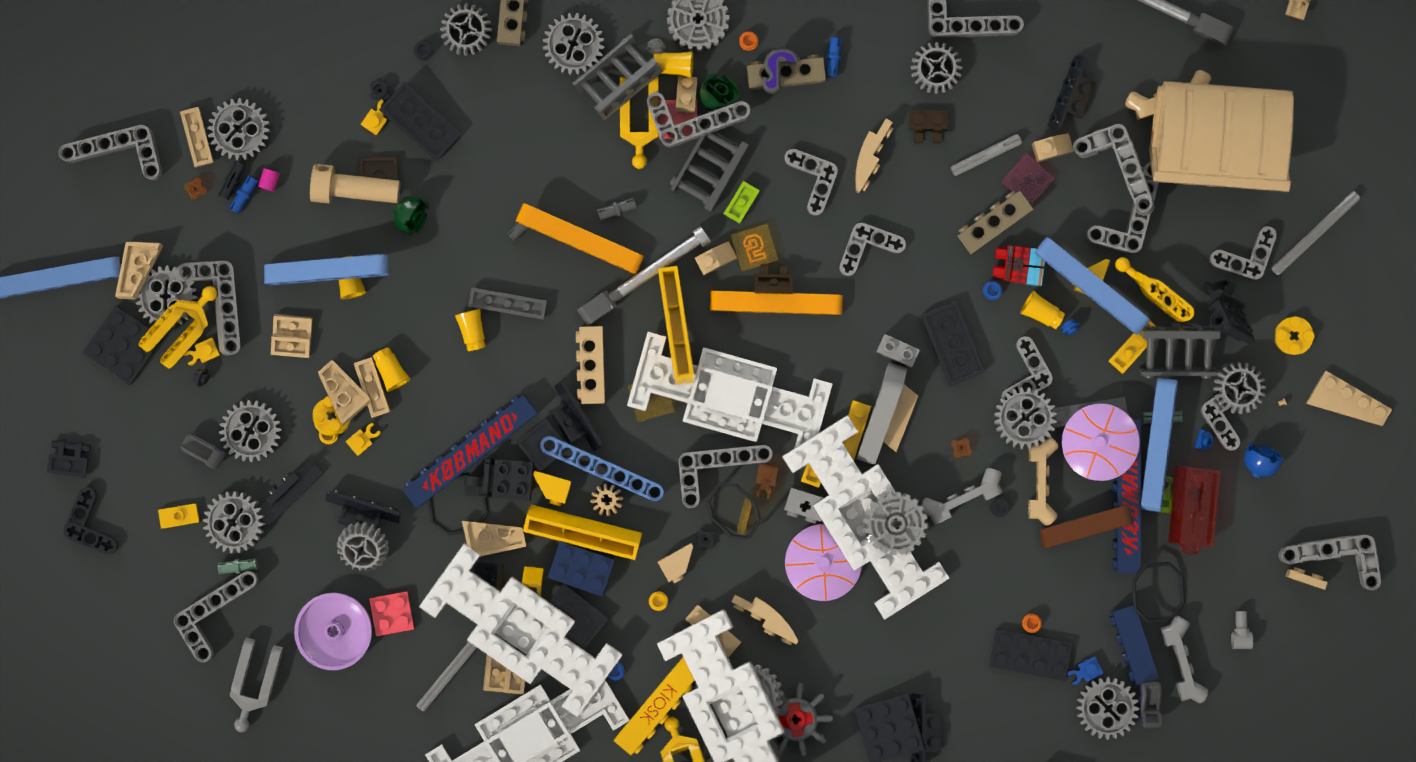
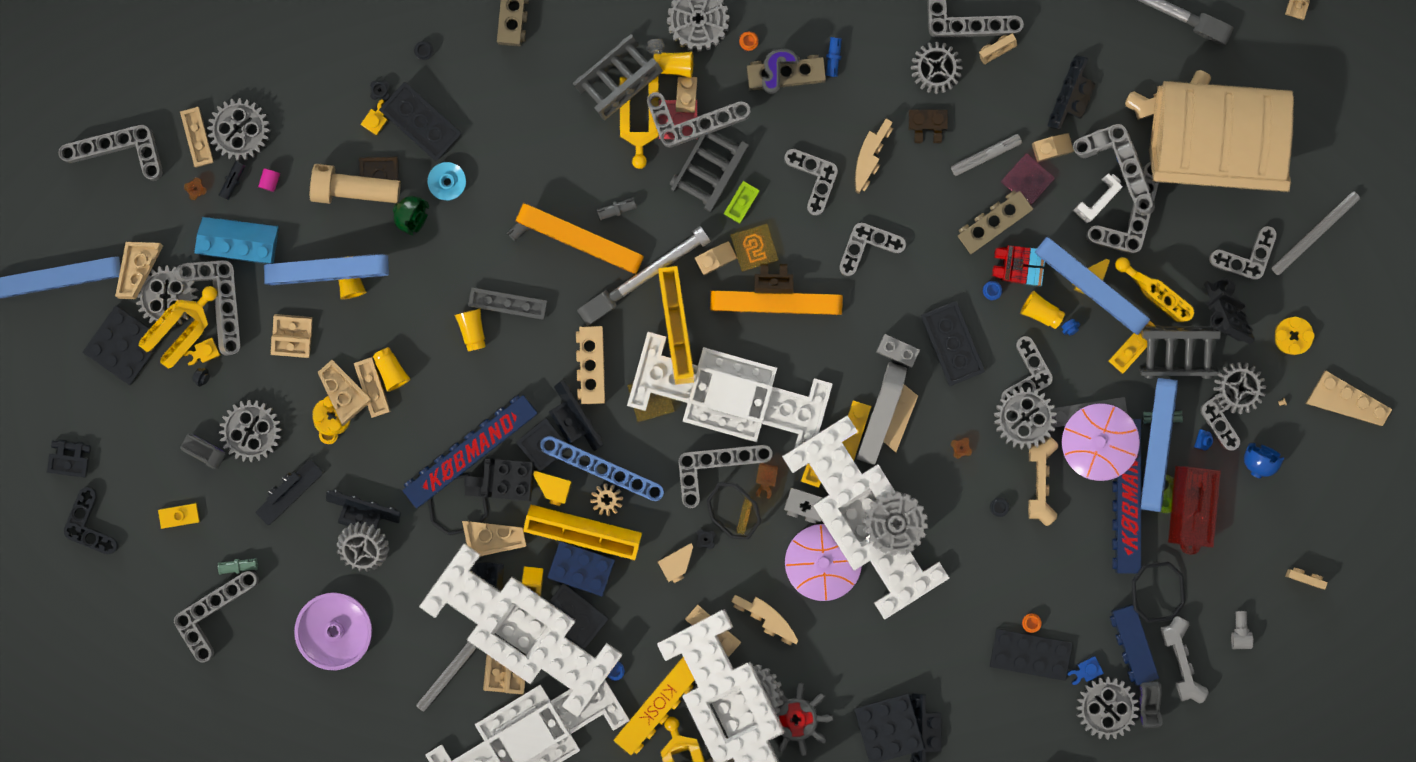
(220, 511): light grey gear -> none
(236, 240): none -> dark azure slope
(243, 194): blue pin -> none
(249, 703): light grey piece -> none
(361, 441): yellow plate -> none
(391, 613): coral plate -> none
(439, 174): none -> medium azure dish
(463, 37): light grey gear -> none
(557, 38): light grey gear -> none
(658, 601): yellow plate -> none
(718, 92): dark green cylinder -> none
(988, 488): light grey plate -> none
(993, 51): none -> tan plate
(1086, 526): reddish brown beam -> none
(1088, 214): none -> white panel
(1366, 559): light grey beam -> none

